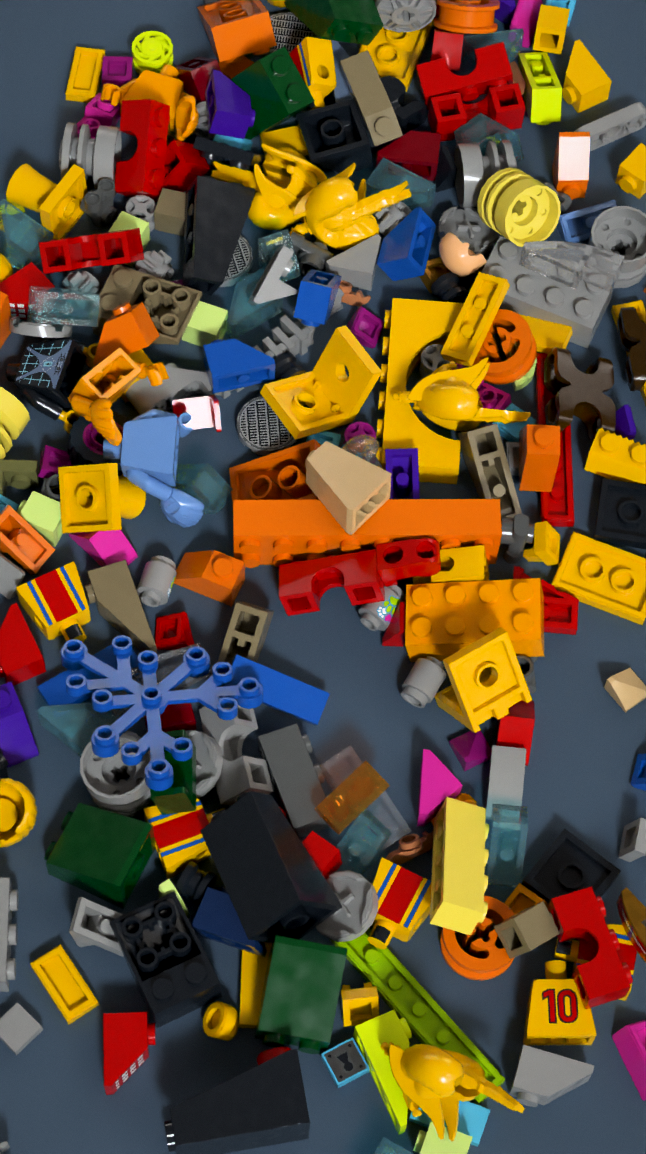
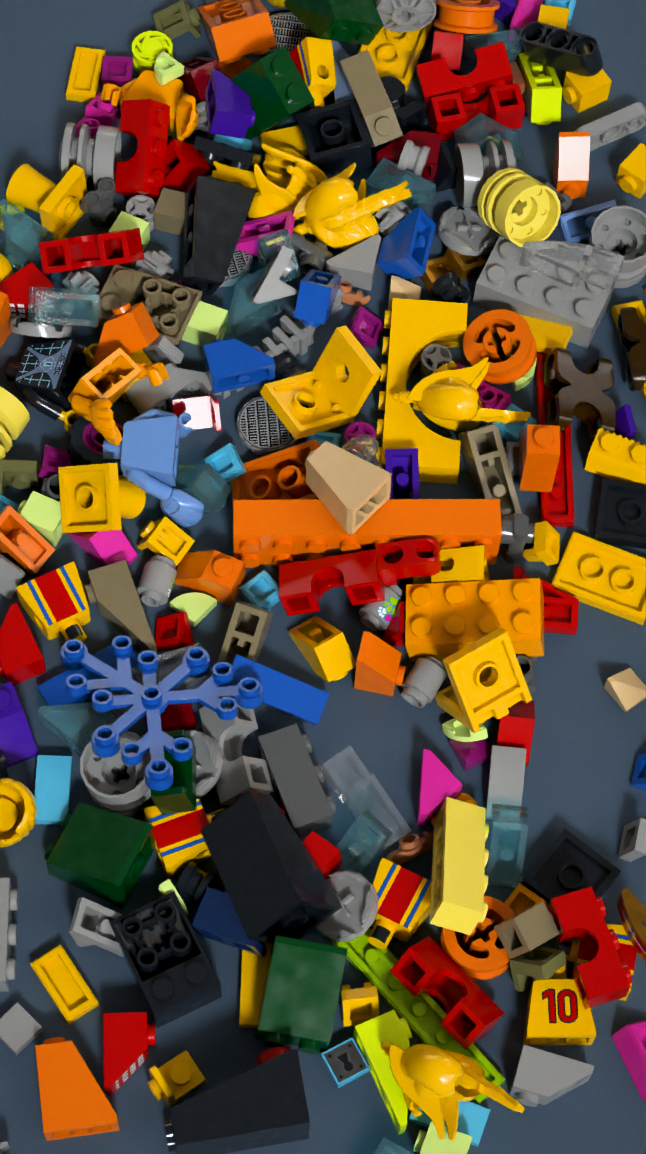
(52, 788): none -> medium azure tile
(70, 1094): none -> orange slope
(163, 351): none -> light grey tile
(165, 539): none -> yellow bracket
(167, 68): none -> yellowish green tile
(175, 1079): none -> yellow bracket
(178, 20): none -> olive bracket
(195, 605): none -> yellowish green tile
(221, 1021): yellow tile -> none
(226, 462): none -> medium azure tile
(261, 590): none -> medium azure tile
(263, 227): none -> dark pink slope
(323, 648): none -> yellow slope
(351, 797): clear orange plate -> none
(378, 666): none -> orange slope
(403, 289): none -> tan slope
(413, 158): none -> light grey wheel
(431, 971): none -> red arch
(458, 257): light nougat hair -> none
(459, 732): none -> yellowish green tile
(475, 319): yellow plate -> none
(535, 965): none -> olive bracket
(561, 49): none -> black beam

